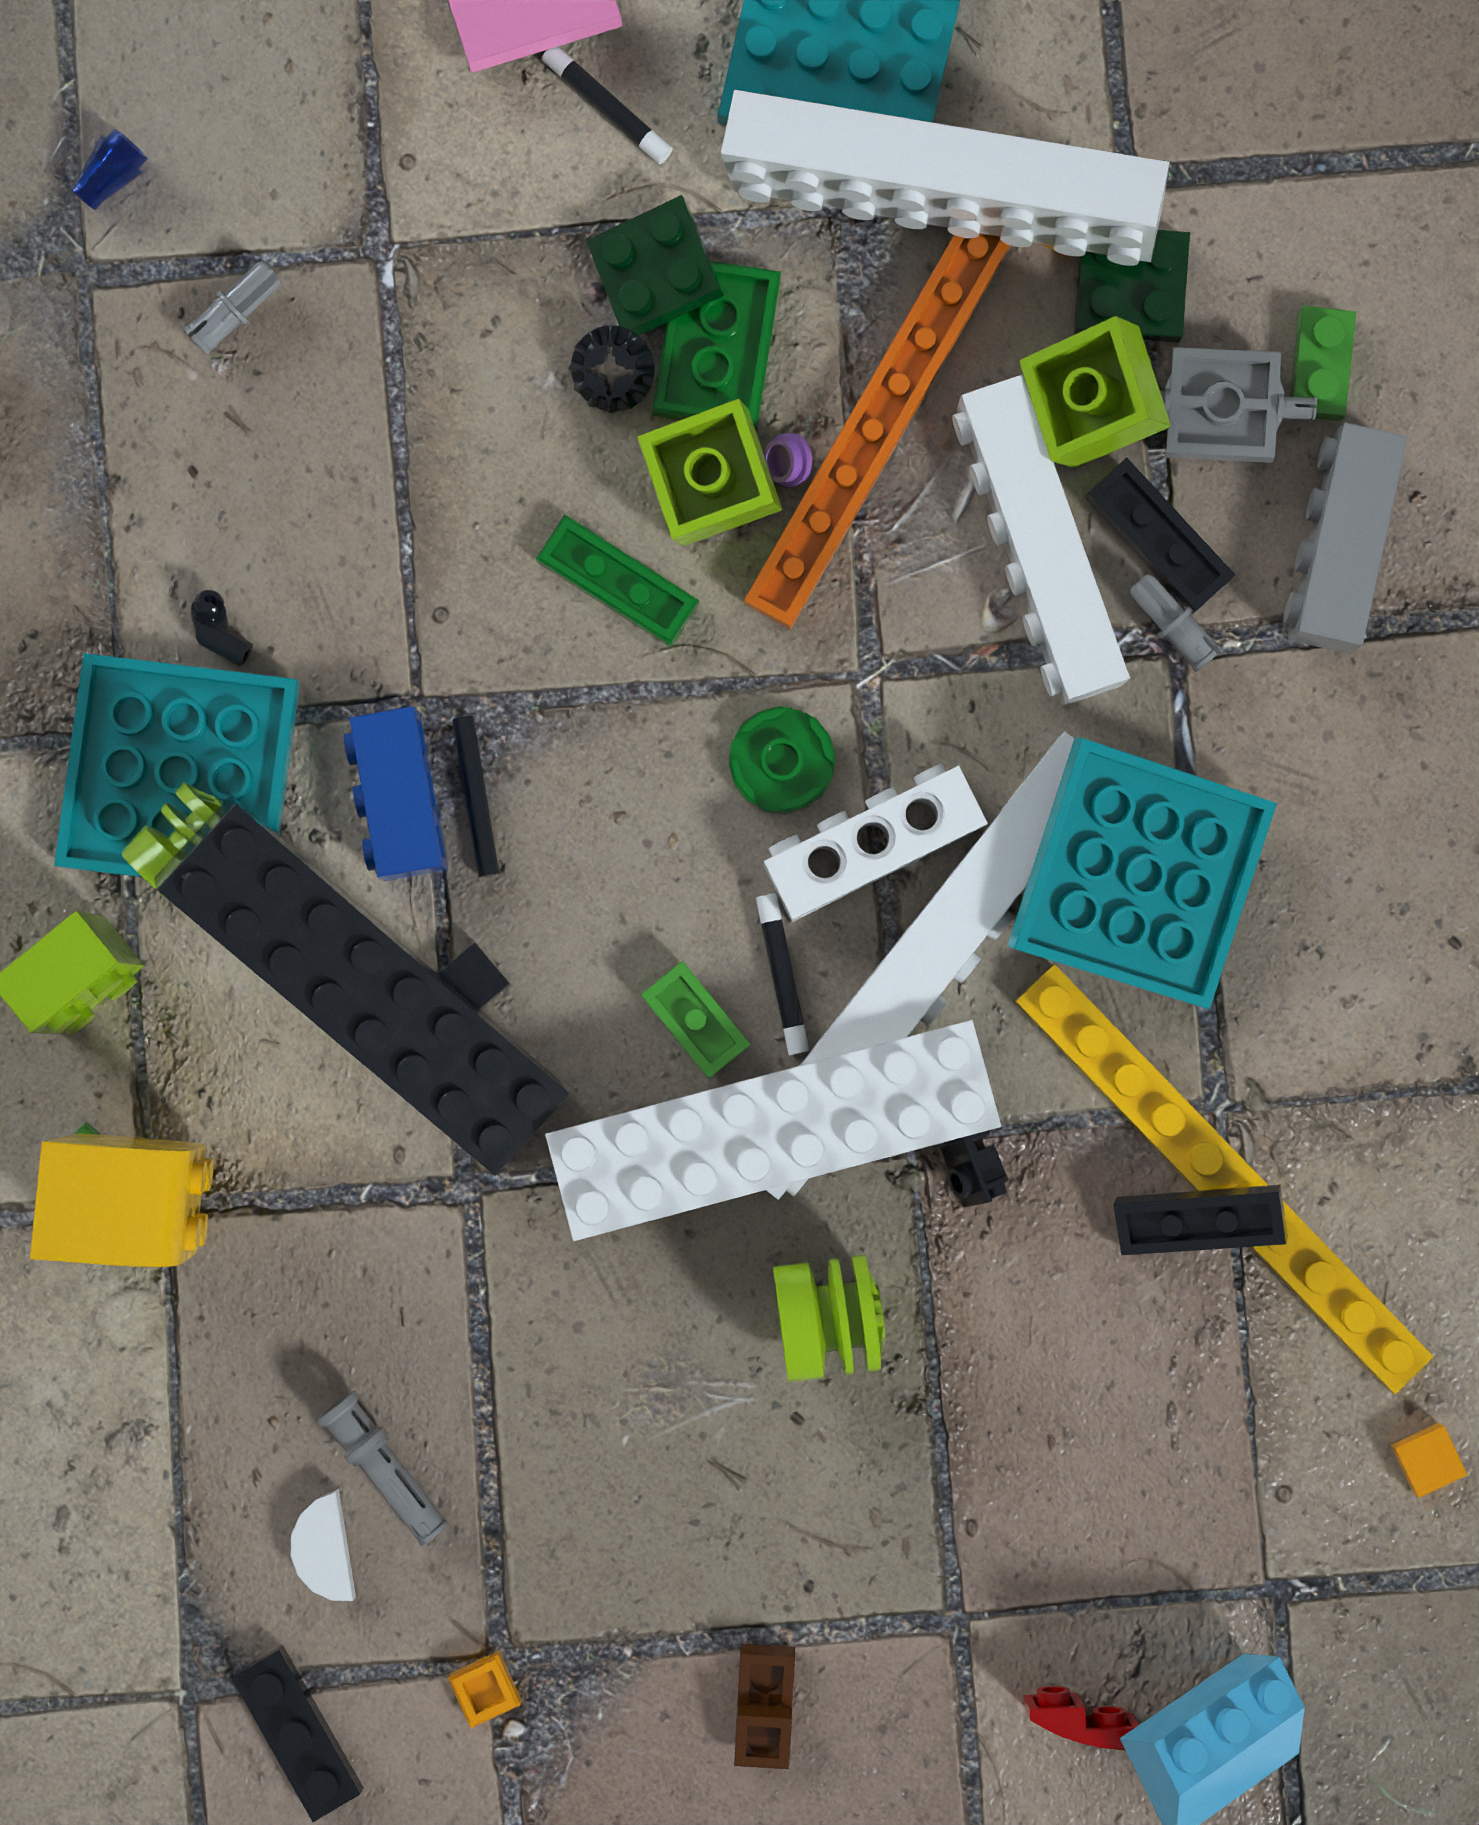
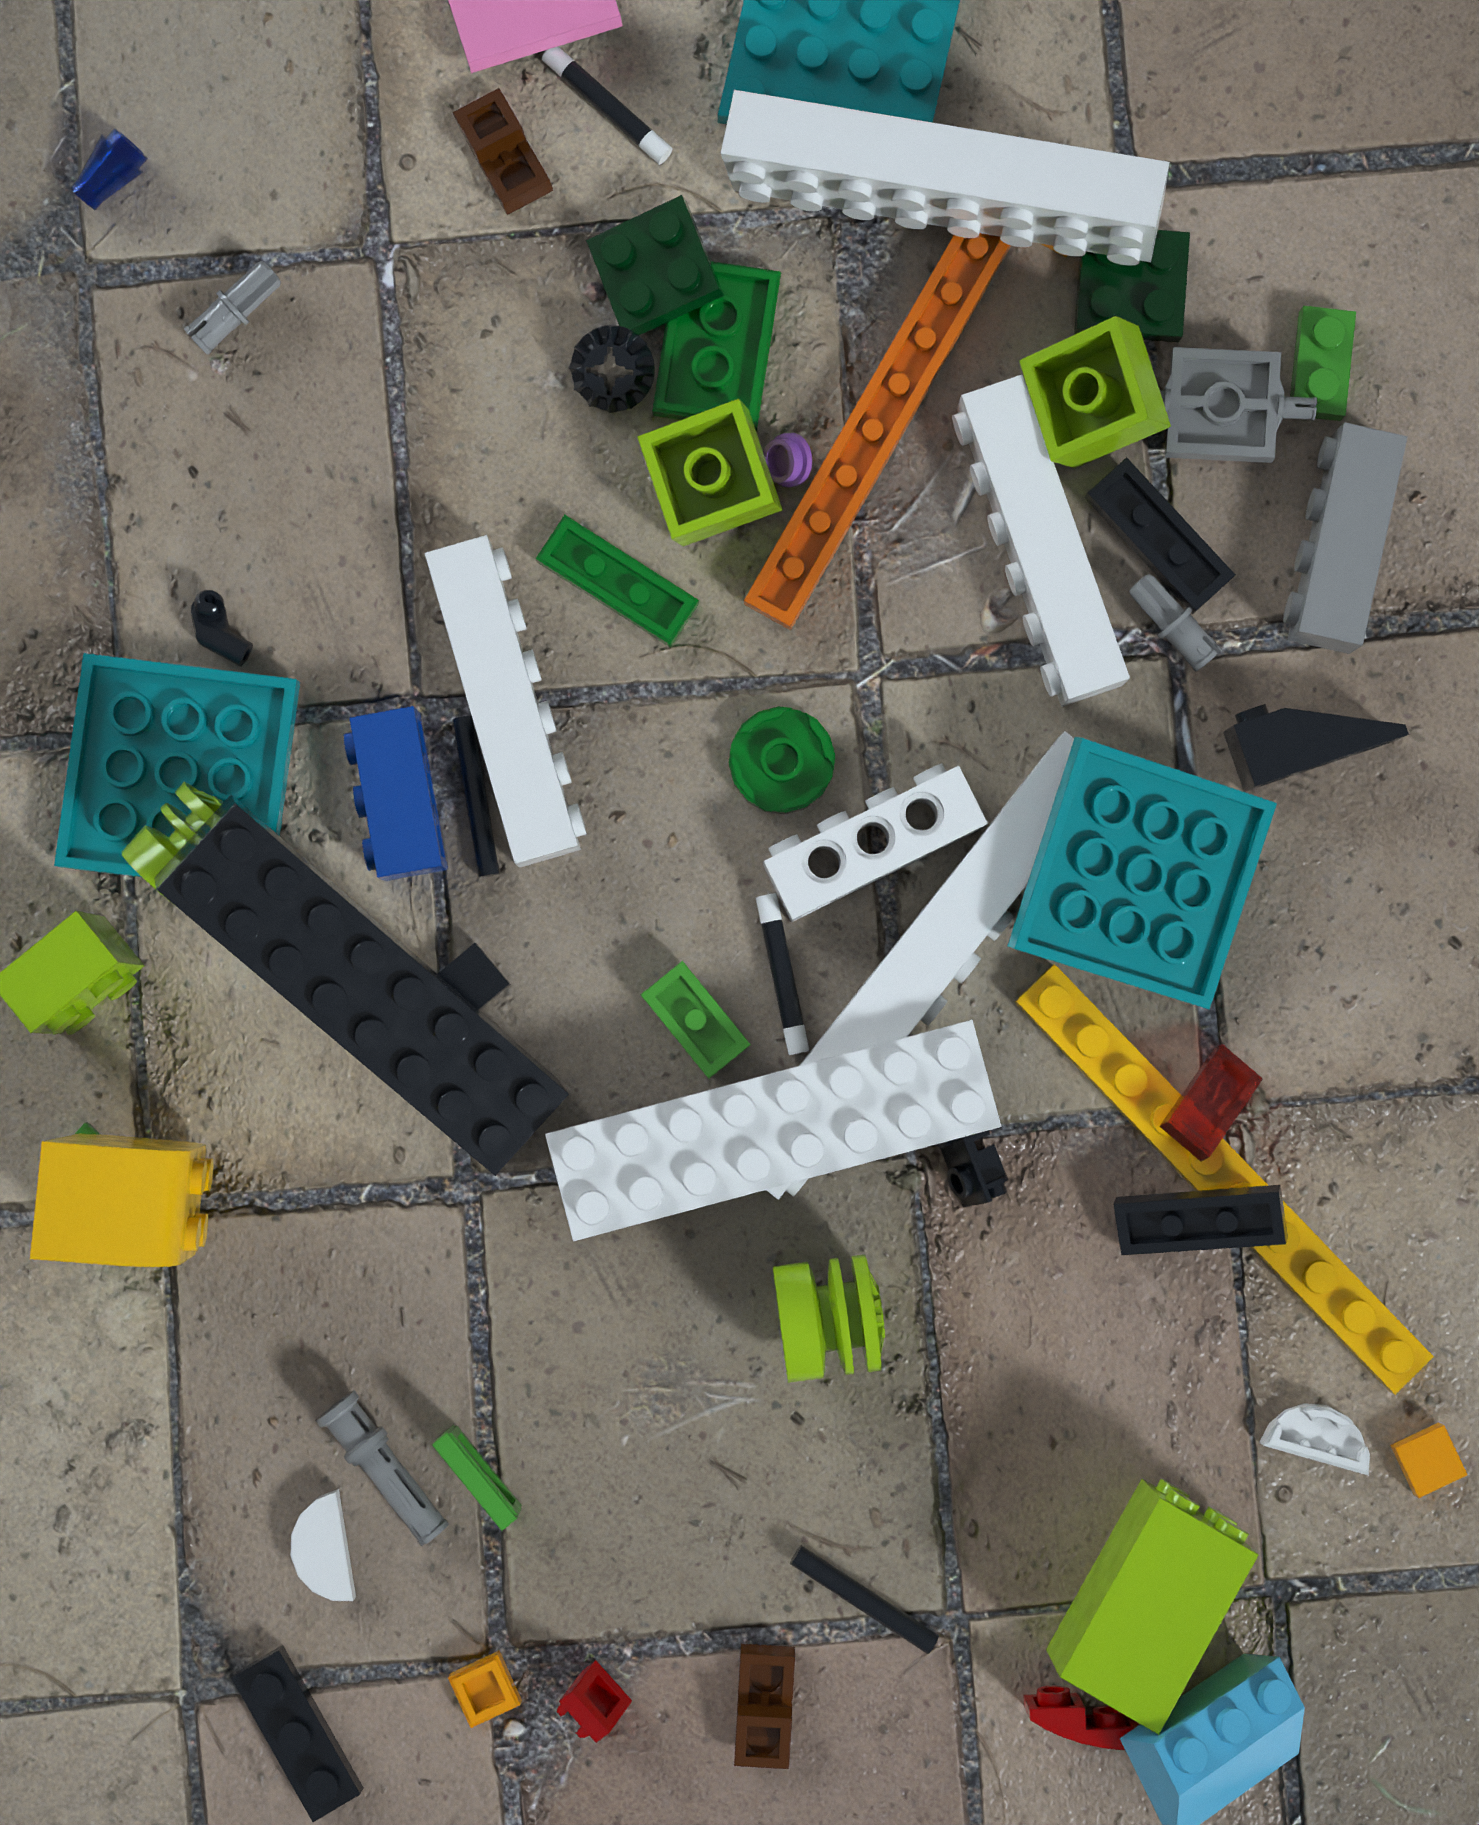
(478, 1476): none -> bright green tile
(503, 151): none -> reddish brown slope
(504, 702): none -> white brick
(594, 1702): none -> red tile
(864, 1599): none -> black bar
(1151, 1603): none -> lime brick
(1211, 1102): none -> clear red tile
(1294, 741): none -> black slope
(1319, 1435): none -> white tile

